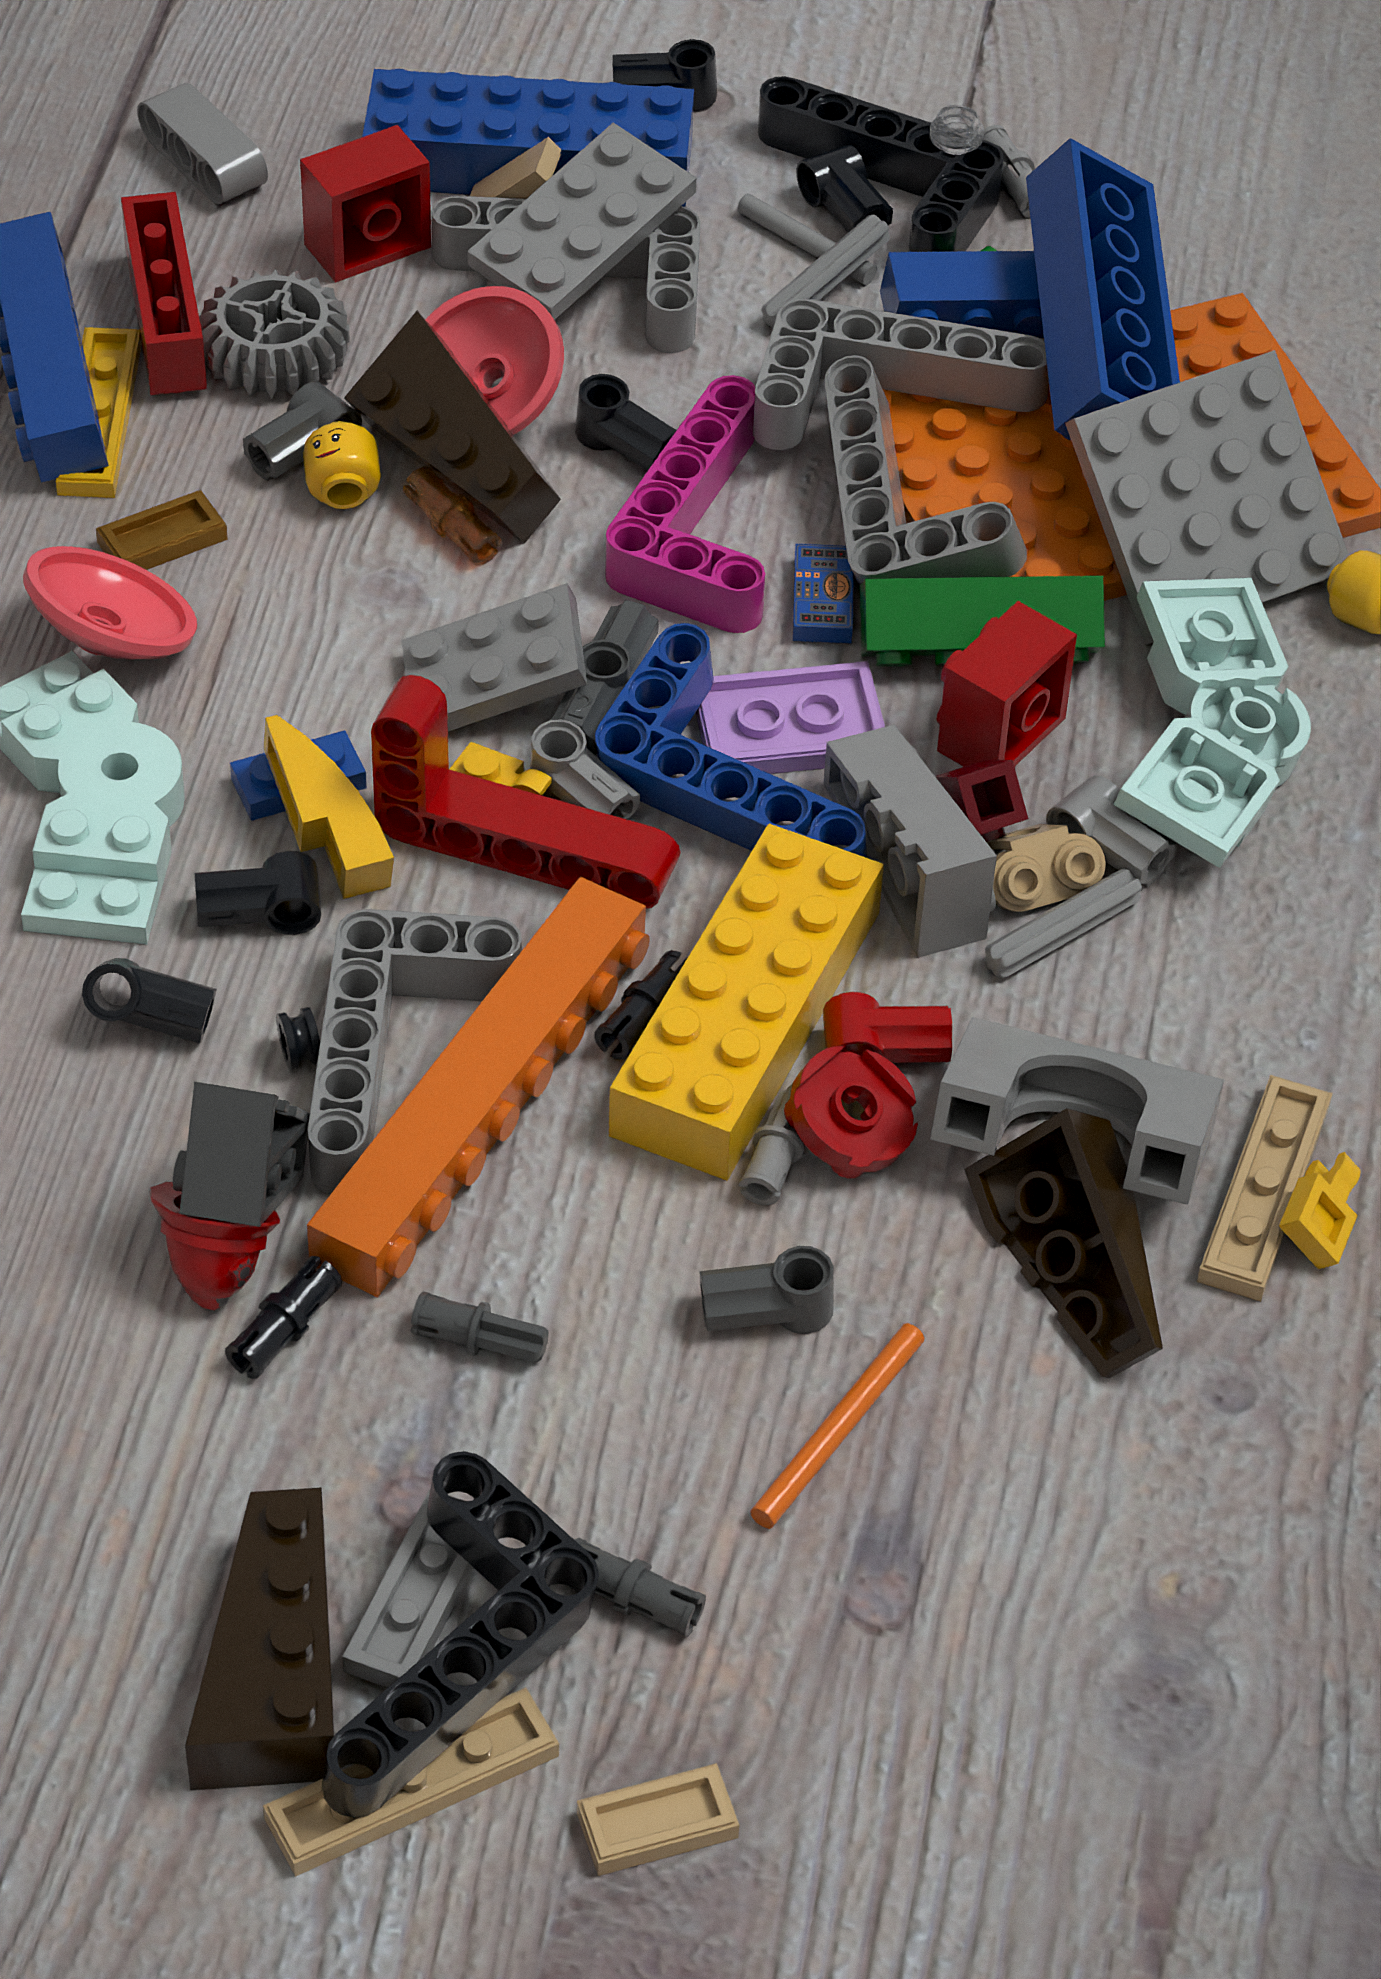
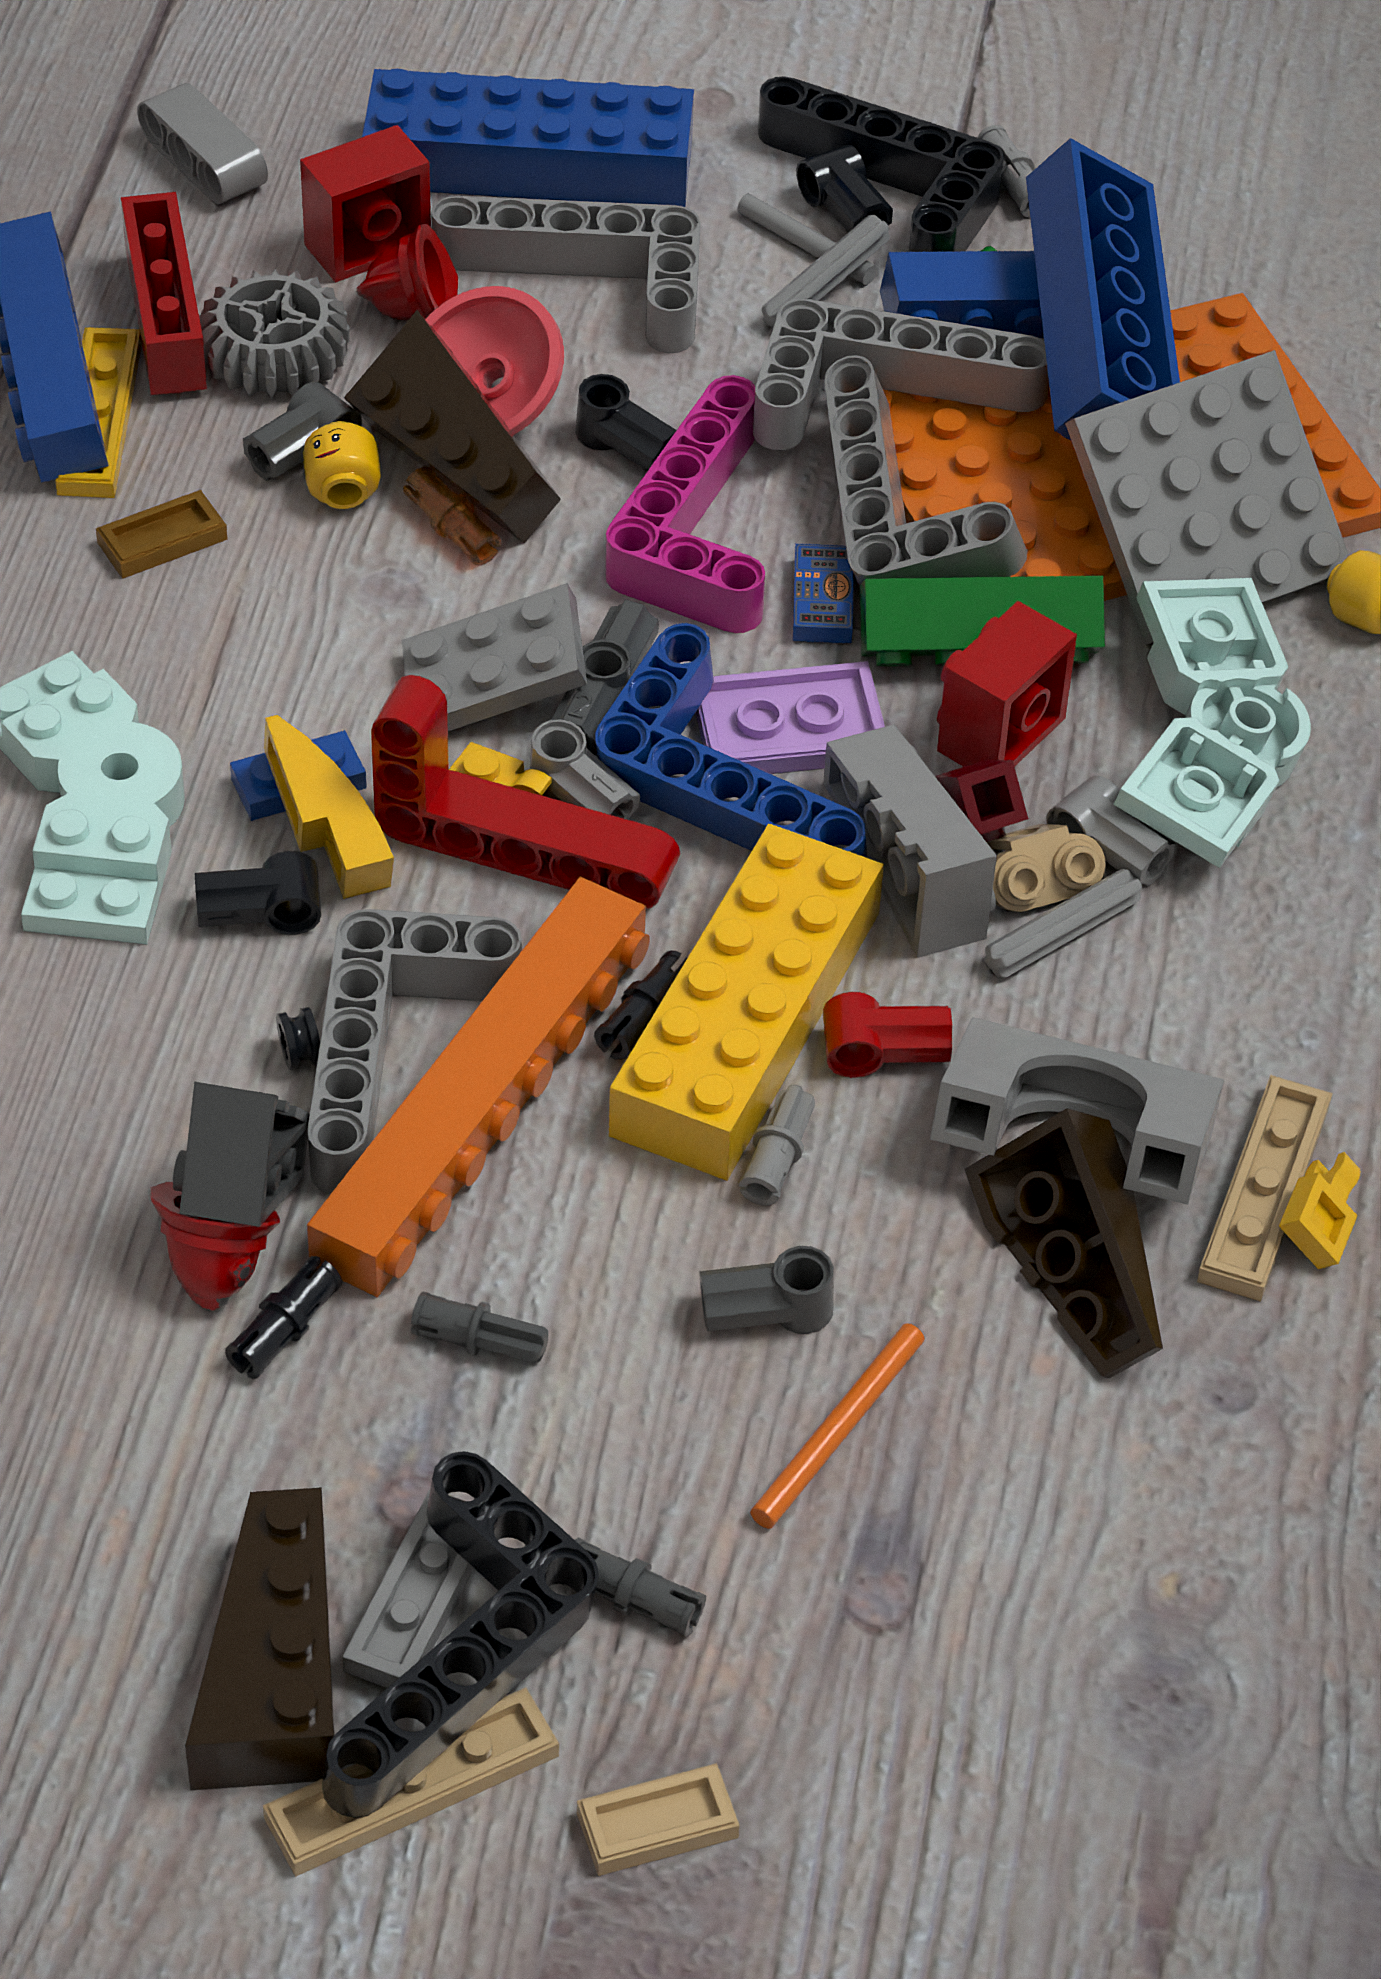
(108, 604): coral dish -> none
(155, 1000): black piece -> none
(411, 276): none -> red piece
(521, 175): tan tile -> none
(583, 220): light grey plate -> none
(686, 65): black piece -> none
(834, 1135): red plate -> none
(957, 130): clear plate -> none

